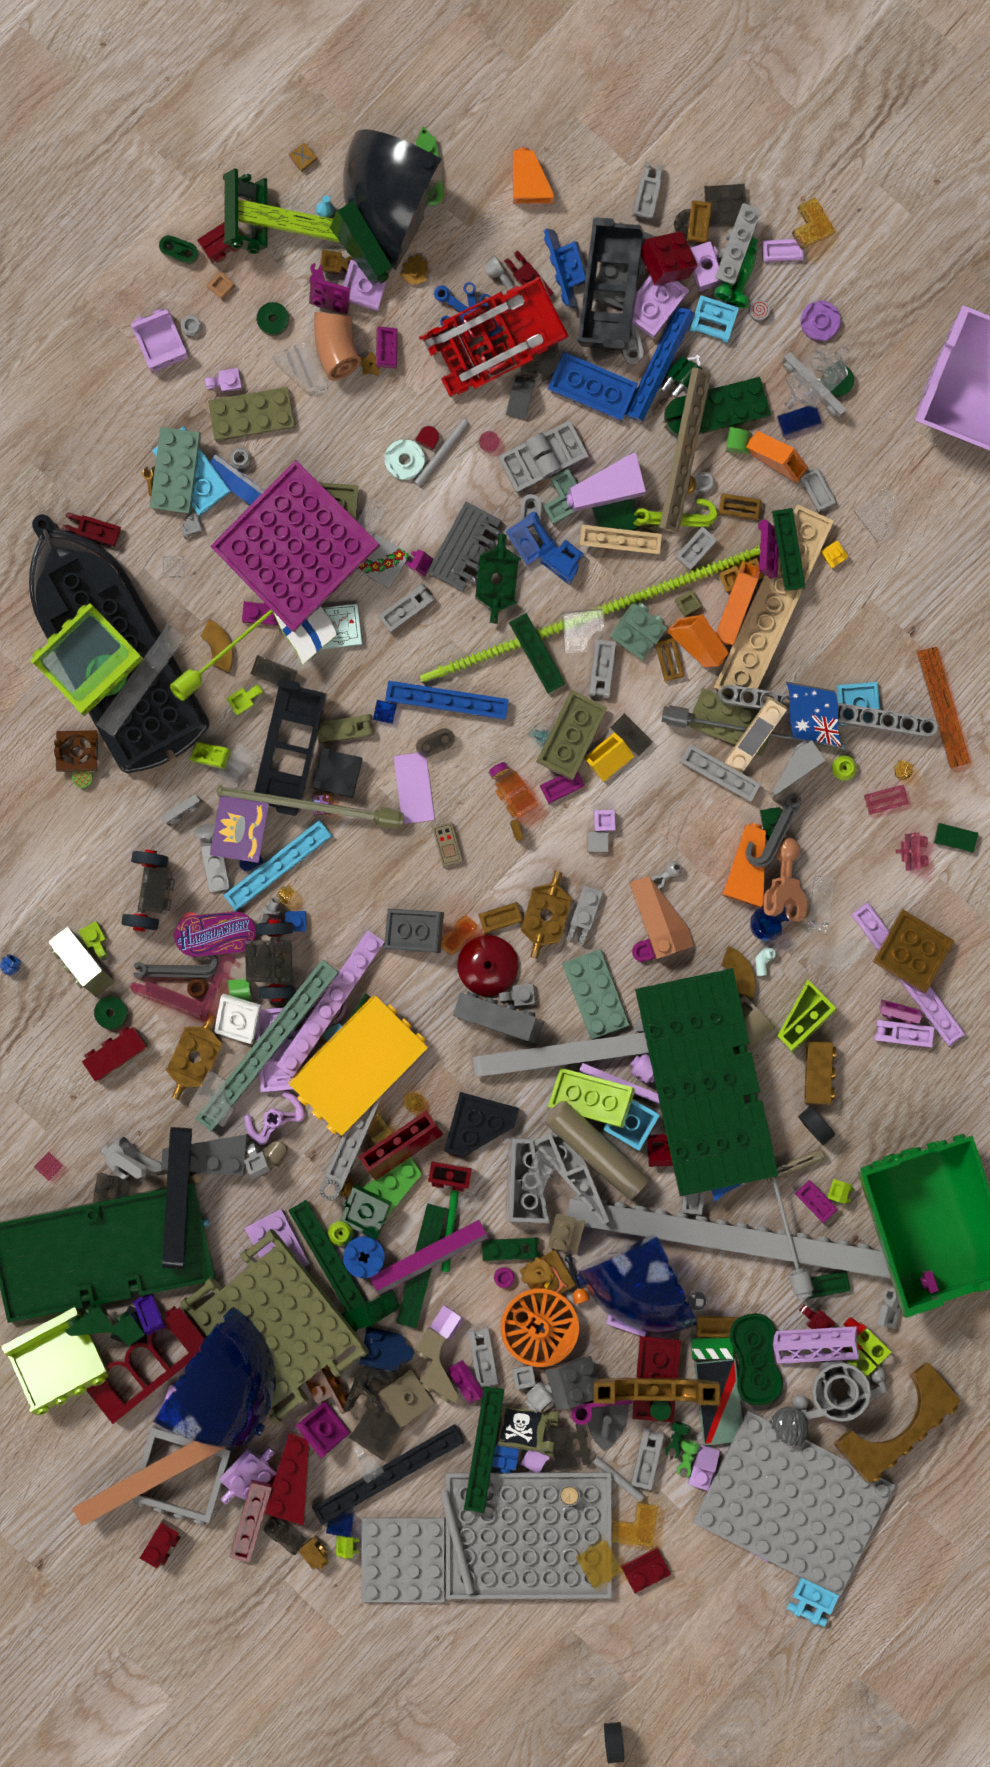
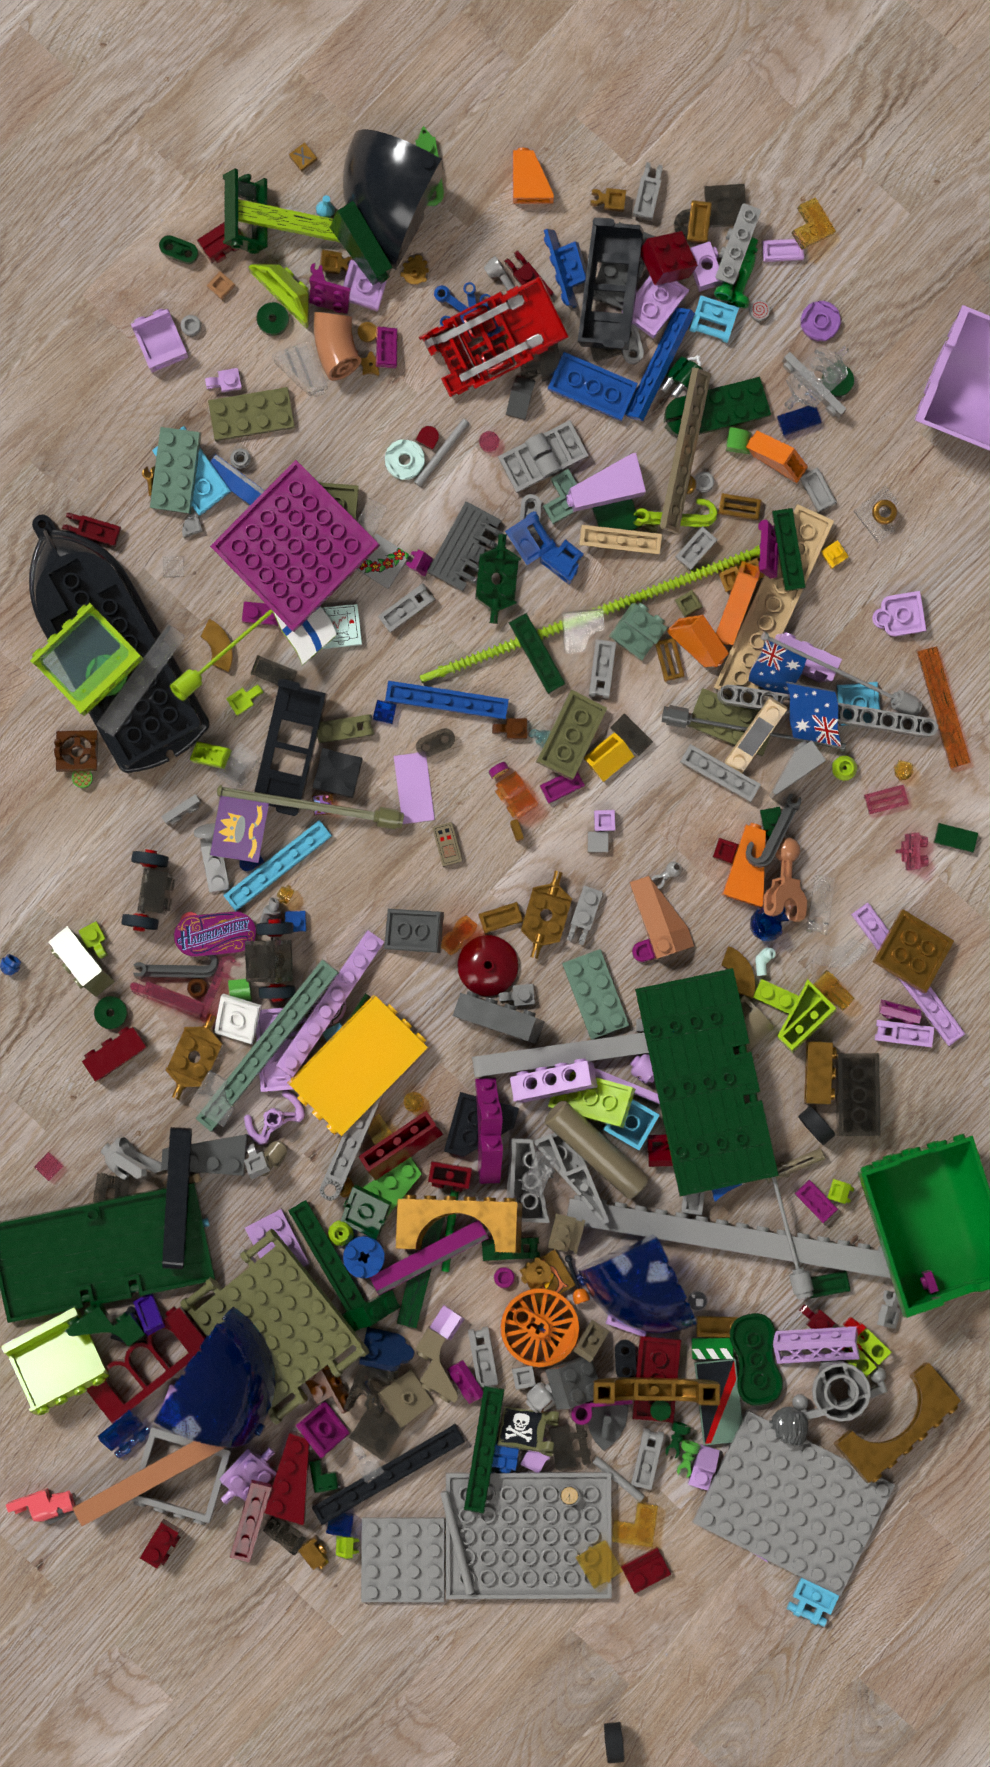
(43, 1506): none -> coral plate
(122, 1429): none -> clear blue plate
(284, 289): none -> lime wedge
(320, 1480): none -> dark green piece
(367, 332): none -> pearl gold piece
(418, 1215): none -> arch
(489, 1131): none -> magenta arch
(514, 728): none -> reddish brown plate
(584, 1080): none -> lavender brick
(591, 1341): none -> dark tan plate
(613, 199): none -> pearl gold plate
(625, 1360): none -> black plate
(725, 850): none -> dark red tile
(775, 996): none -> lime plate
(784, 663): none -> flag
(811, 668): none -> lavender wedge
(830, 988): none -> clear yellow piece
(857, 1094): none -> clear smoke brick
(884, 503): none -> pearl gold piece
(901, 614): none -> lavender plate

